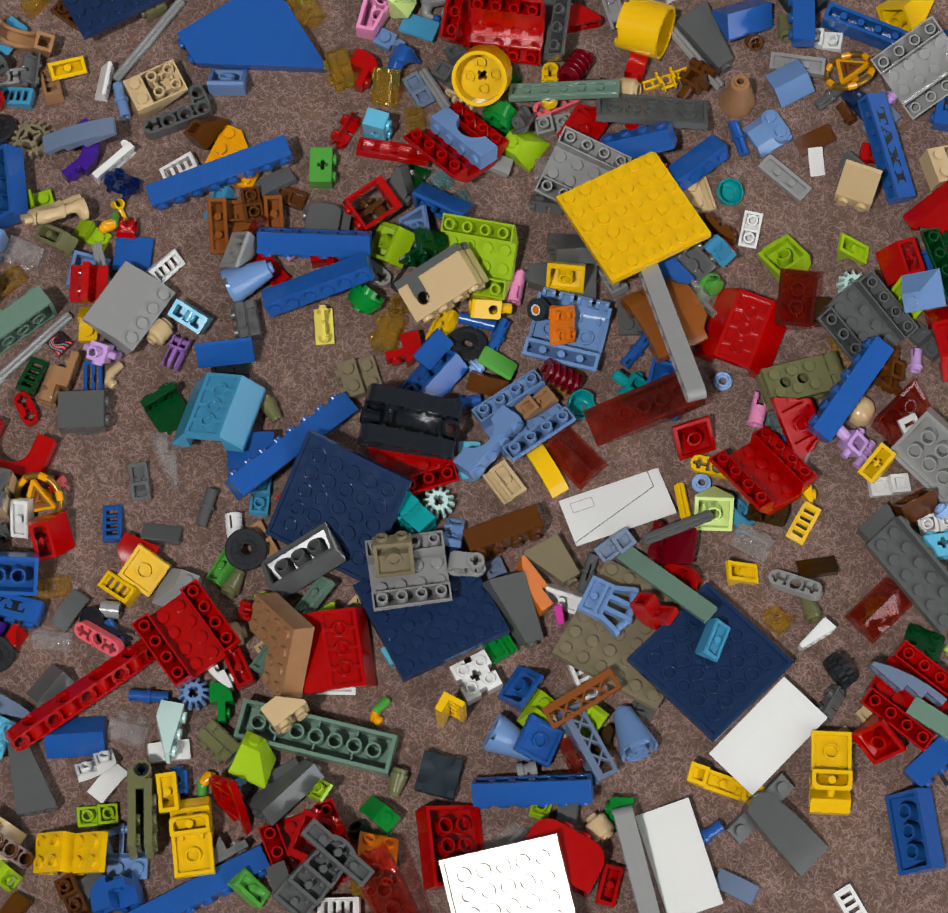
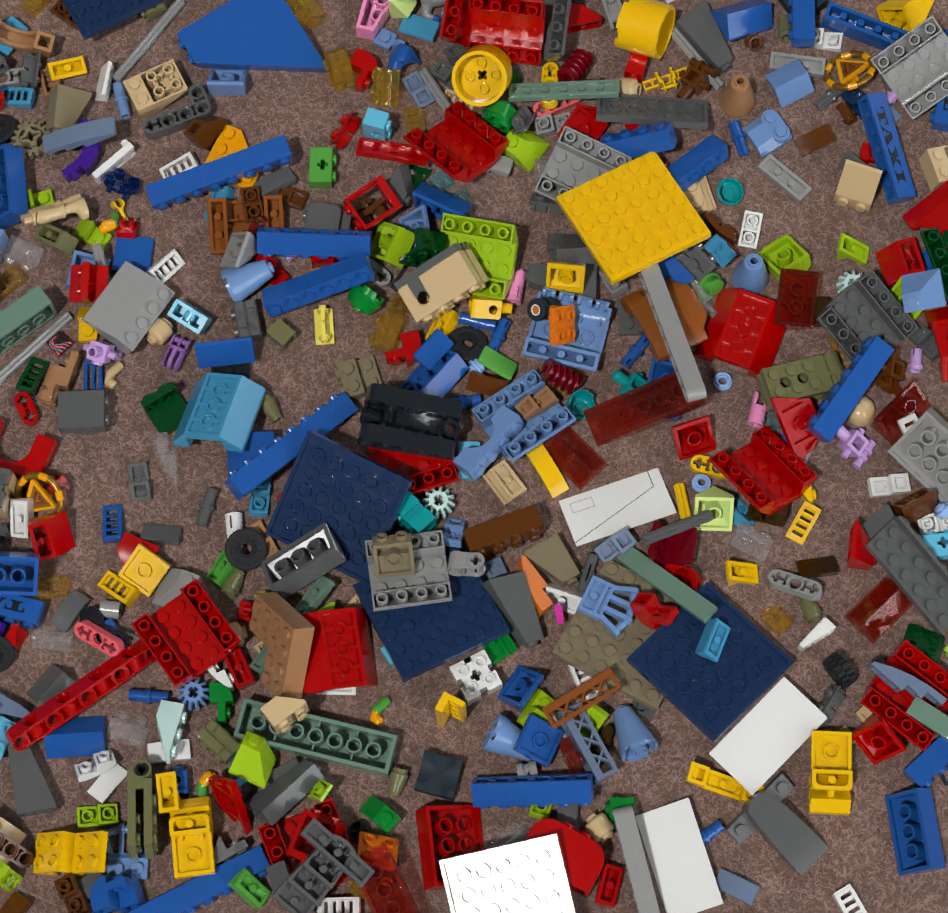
(65, 106): none -> dark tan slope
(281, 334): none -> olive brick
(478, 150): medium blue arch -> none
(750, 274): none -> medium blue cone
(816, 161): white sticker -> none
(858, 555): none -> red slope
(877, 463): yellow slope -> none

